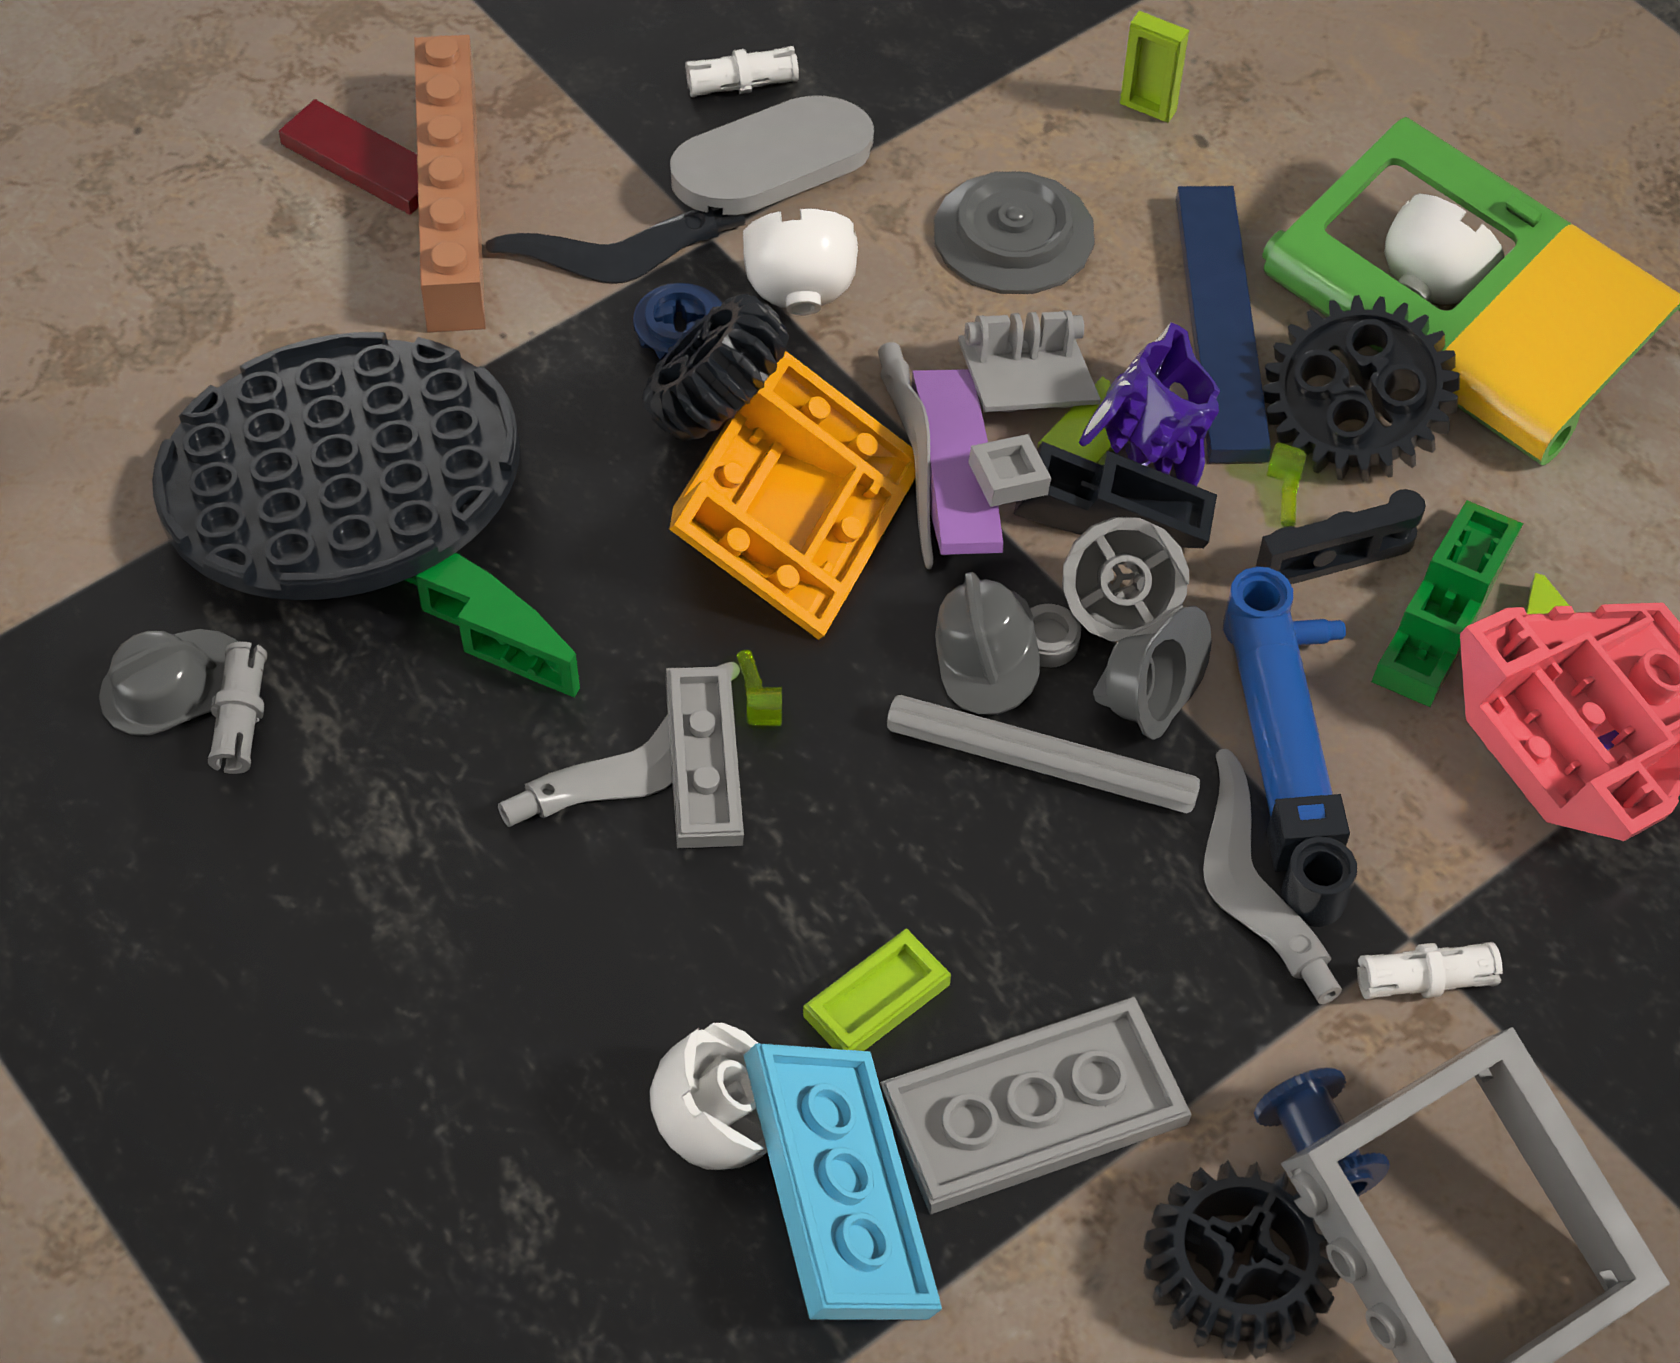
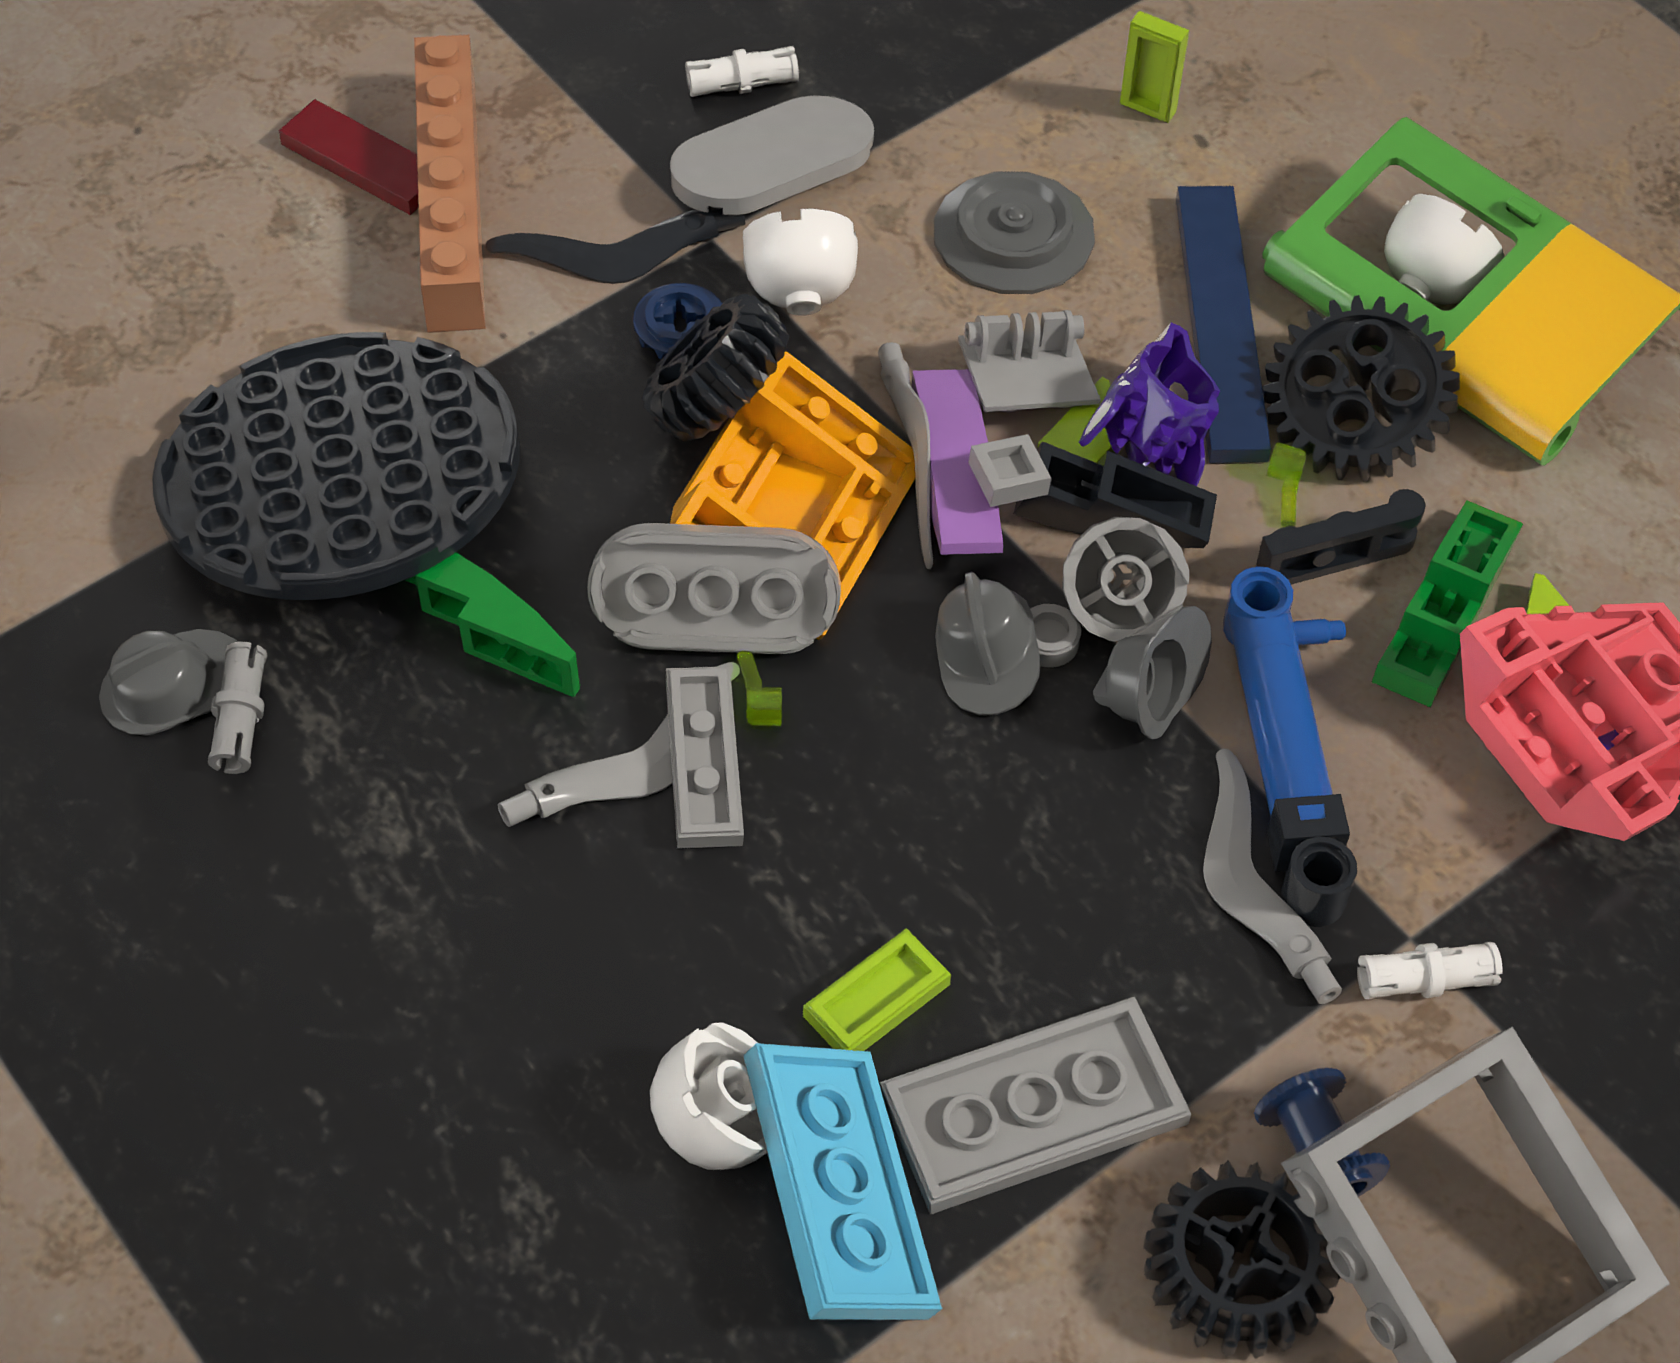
(714, 588): none -> light grey tile
(1043, 753): light grey axle -> none

